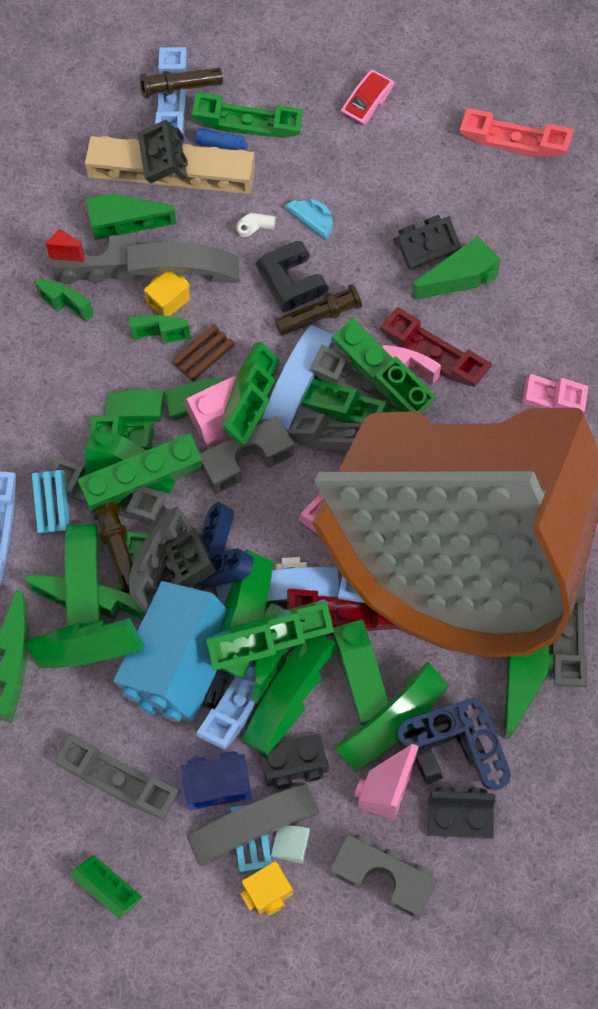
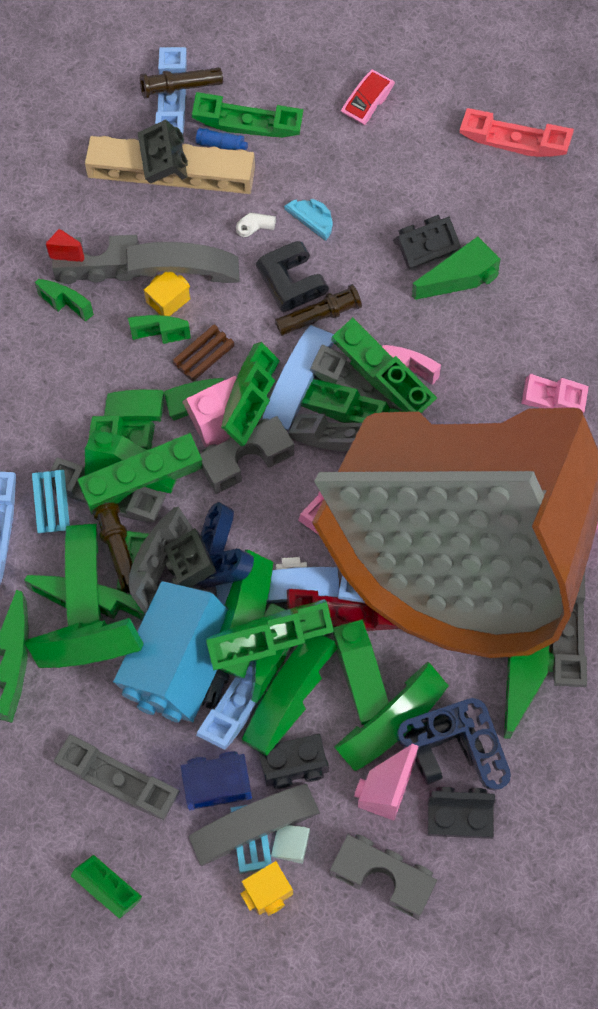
(123, 215): green slope -> none
(456, 365): dark red slope -> none

